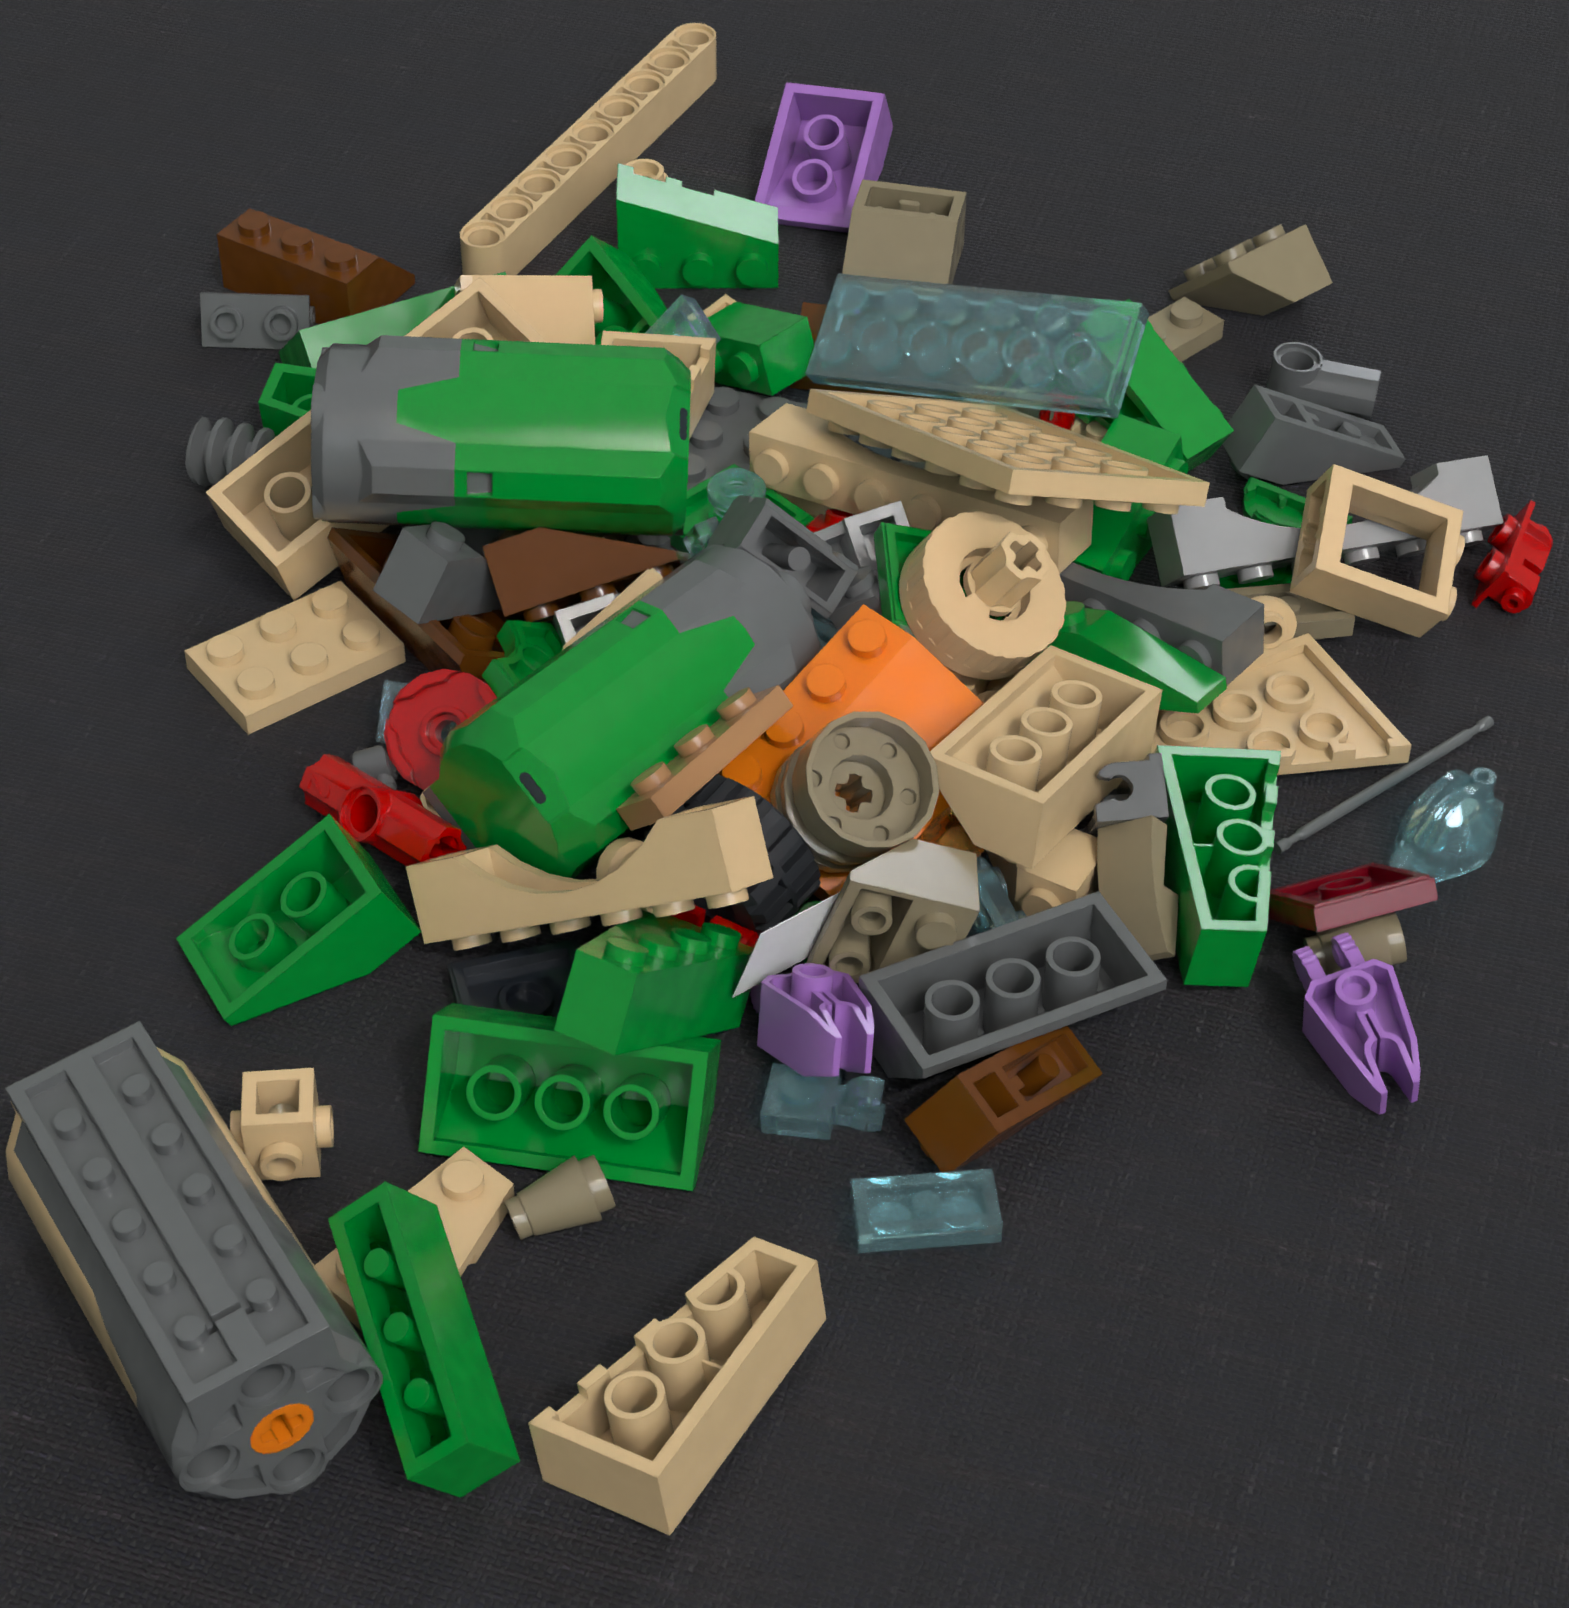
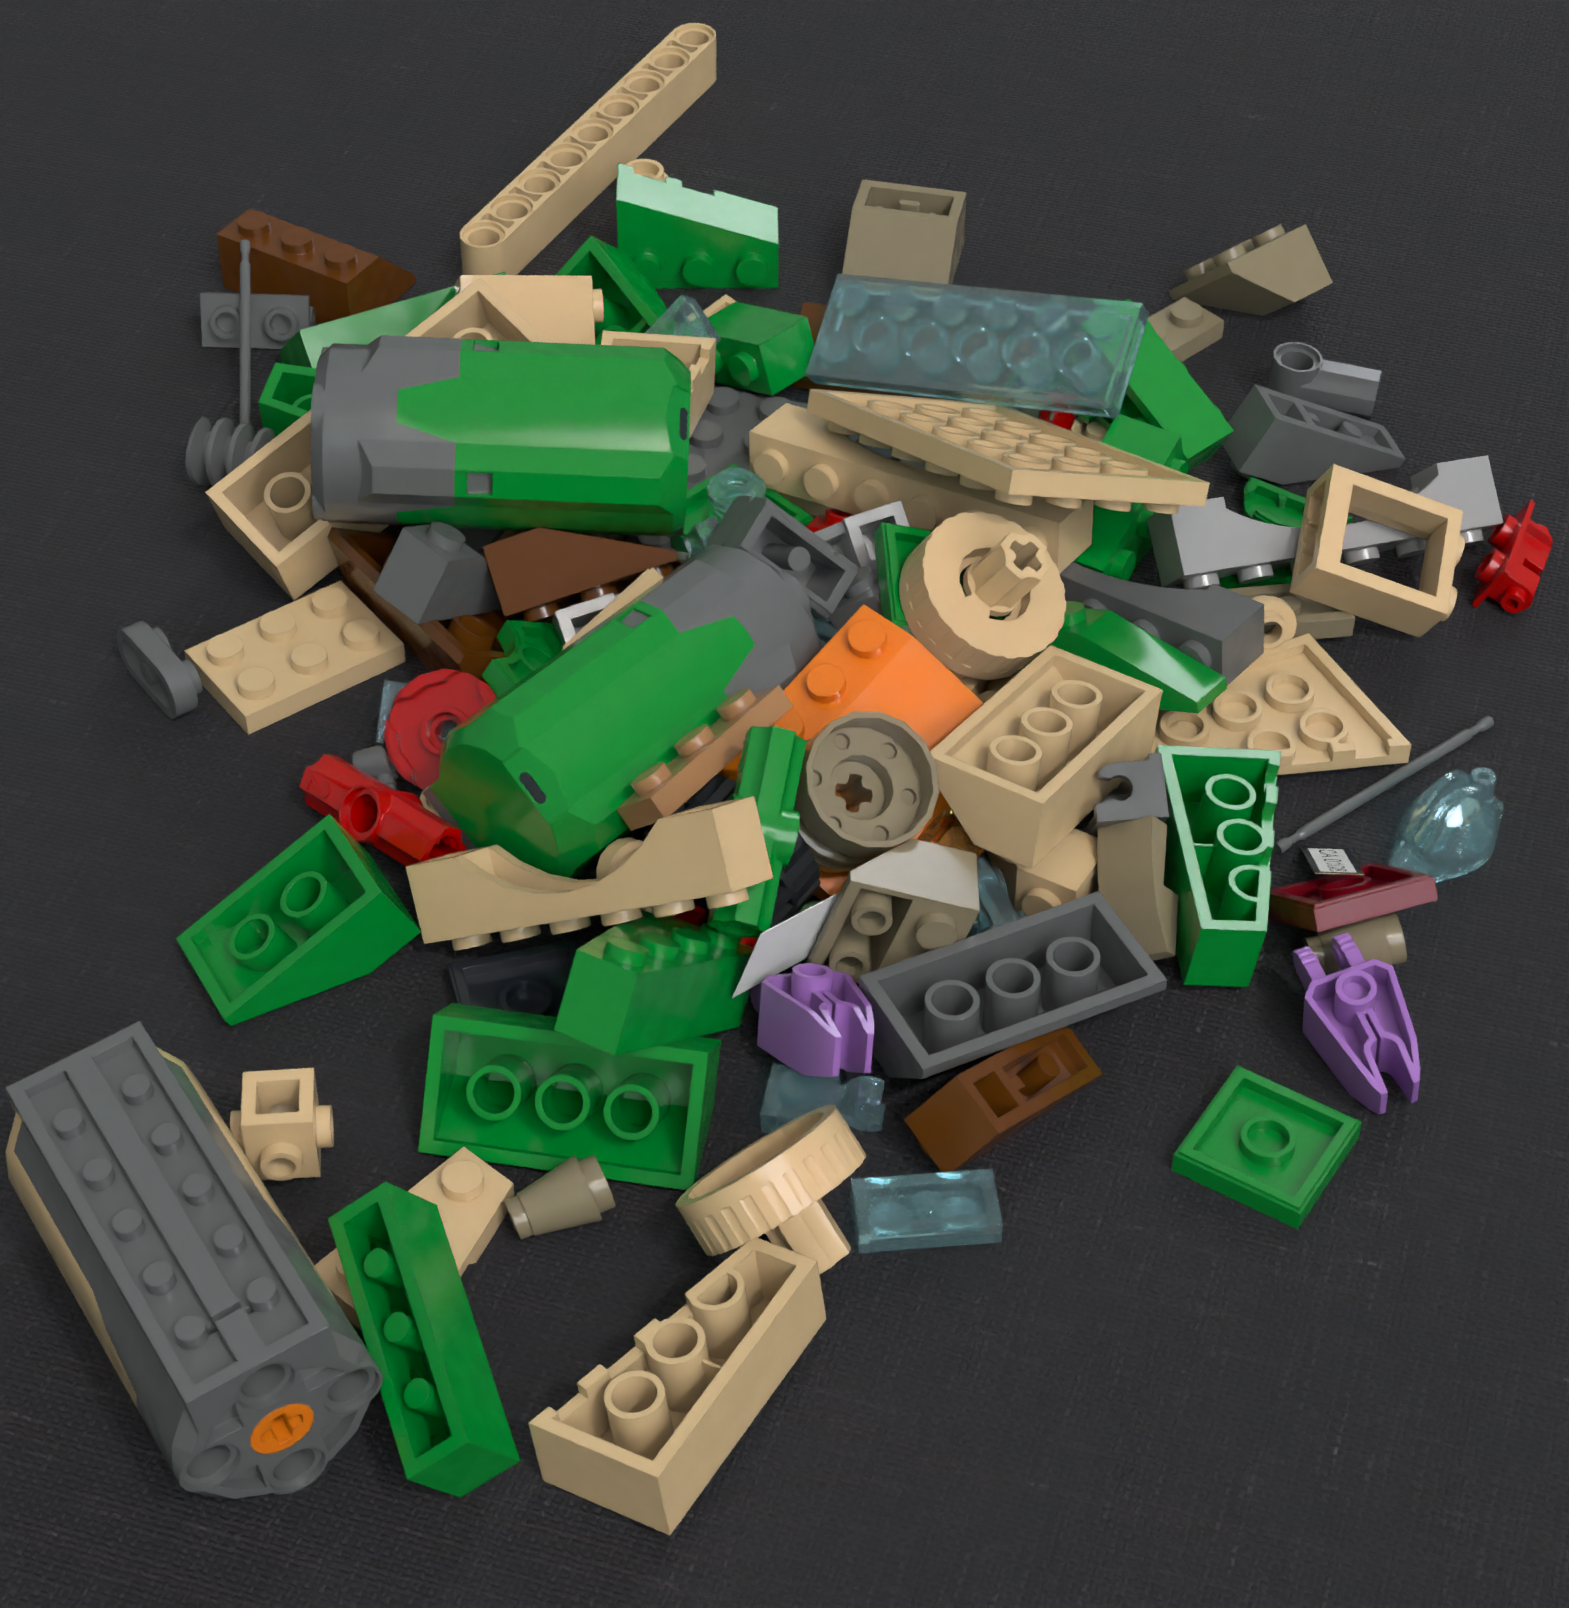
(158, 670): none -> dark grey plate
(245, 332): none -> dark grey piece
(771, 774): none -> green piece
(778, 1190): none -> tan piece
(822, 152): medium lavender slope -> none
(1266, 1146): none -> green tile
(1332, 860): none -> sticker

